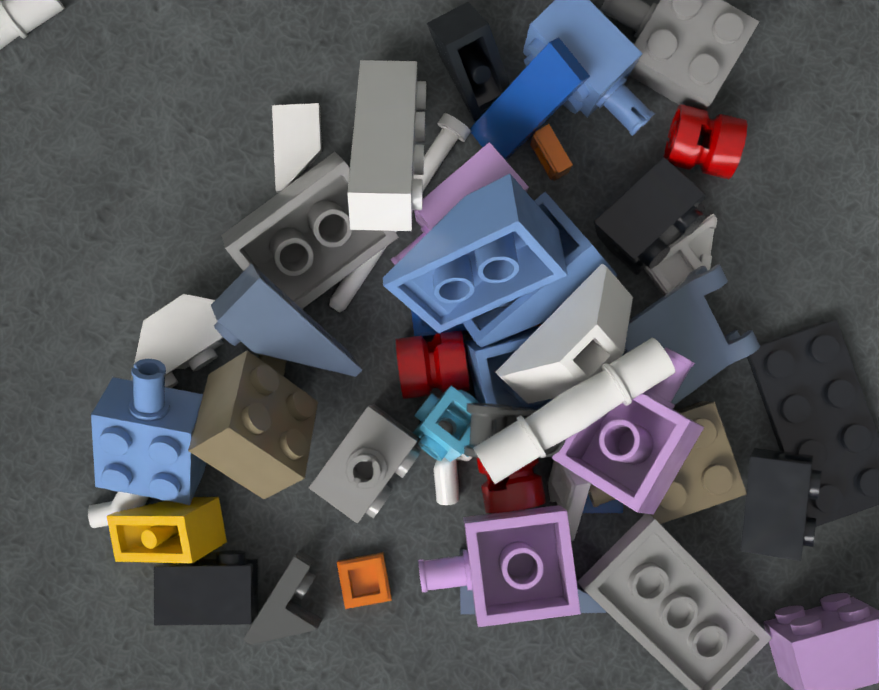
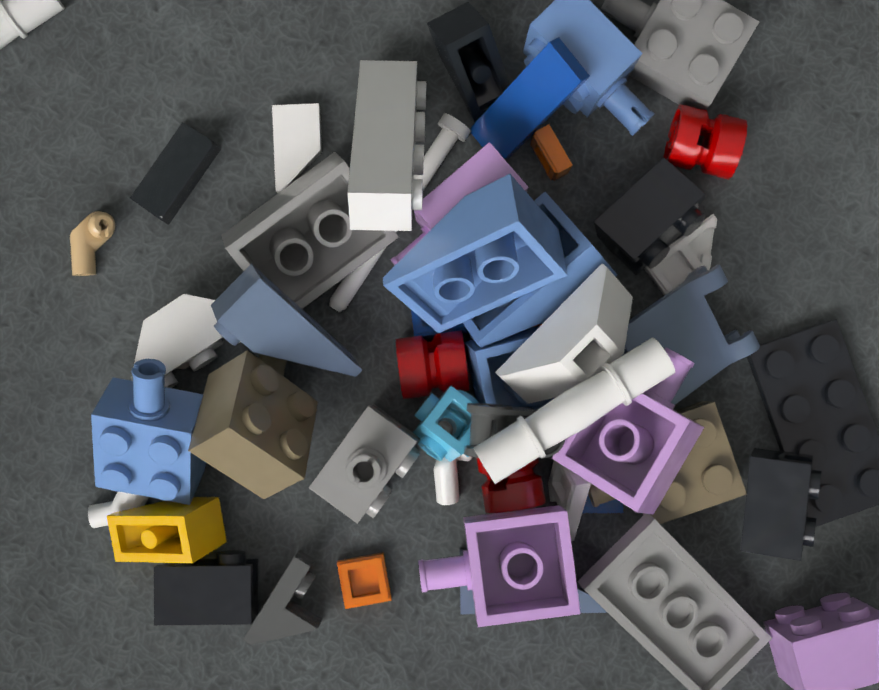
(87, 239): none -> tan arm
(175, 173): none -> black slope

